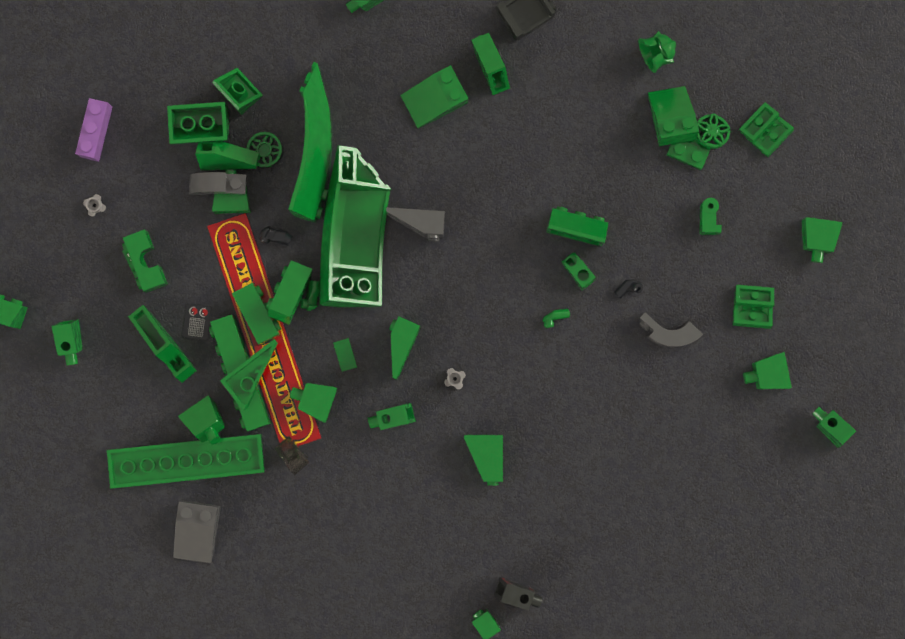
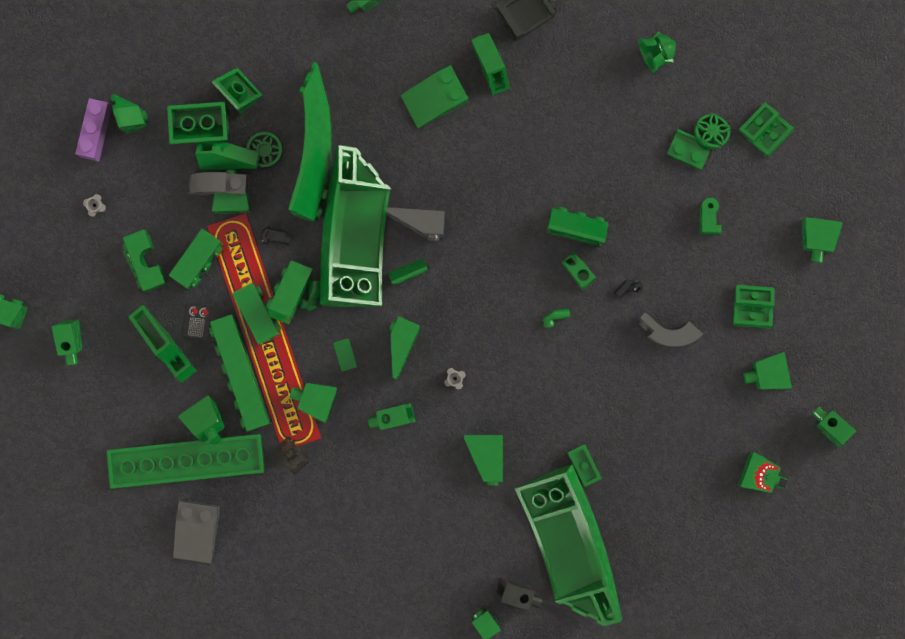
(129, 115): none -> green slope
(197, 259): none -> green brick
(245, 378): green wing -> none
(408, 272): none -> green slope
(571, 544): none -> green slope
(584, 465): none -> green plate
(673, 116): green slope -> none
(761, 474): none -> green torso

